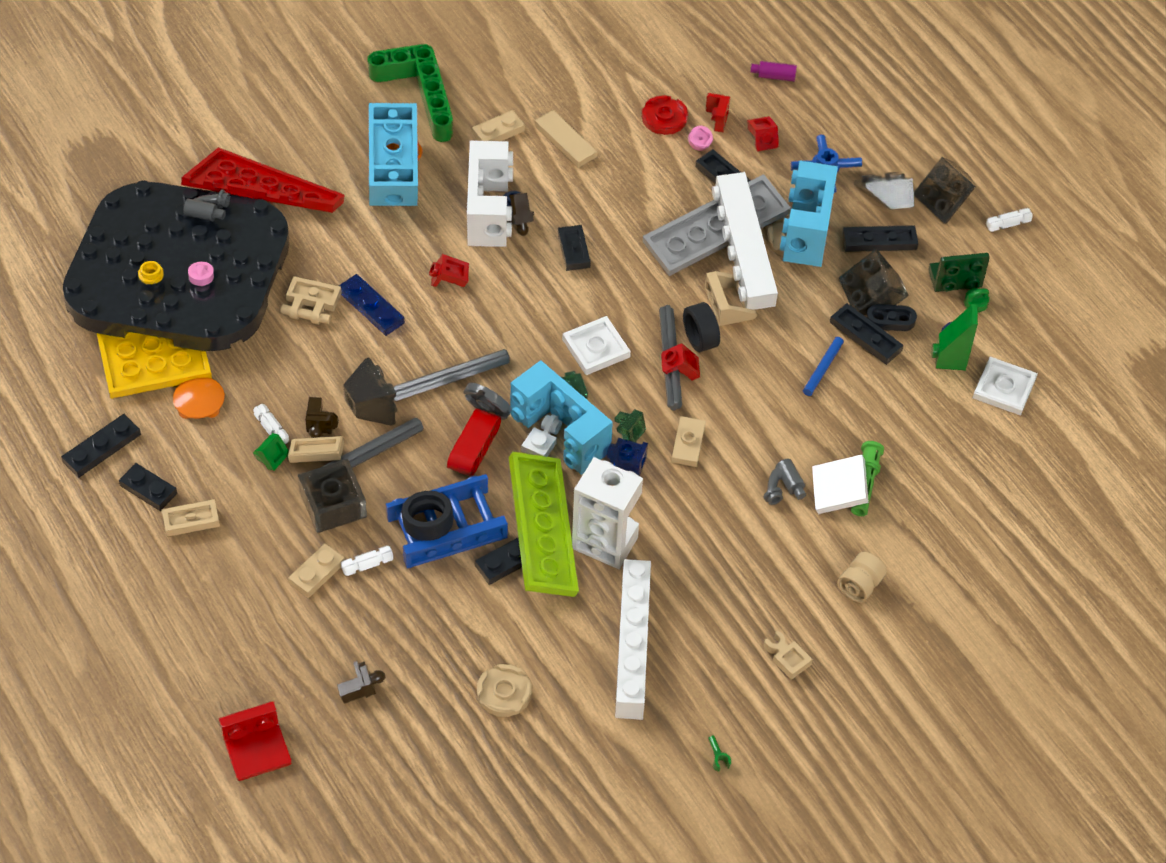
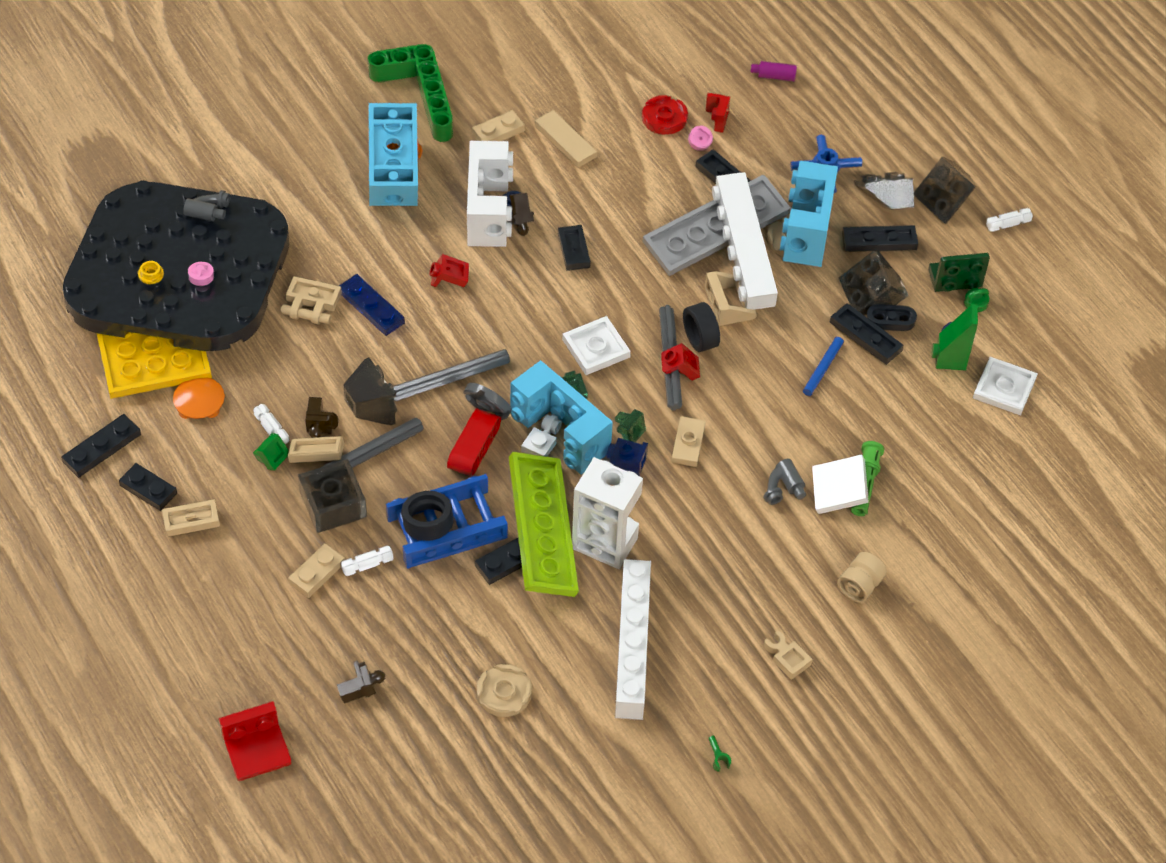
(255, 180): red wing -> none
(765, 133): red bracket -> none

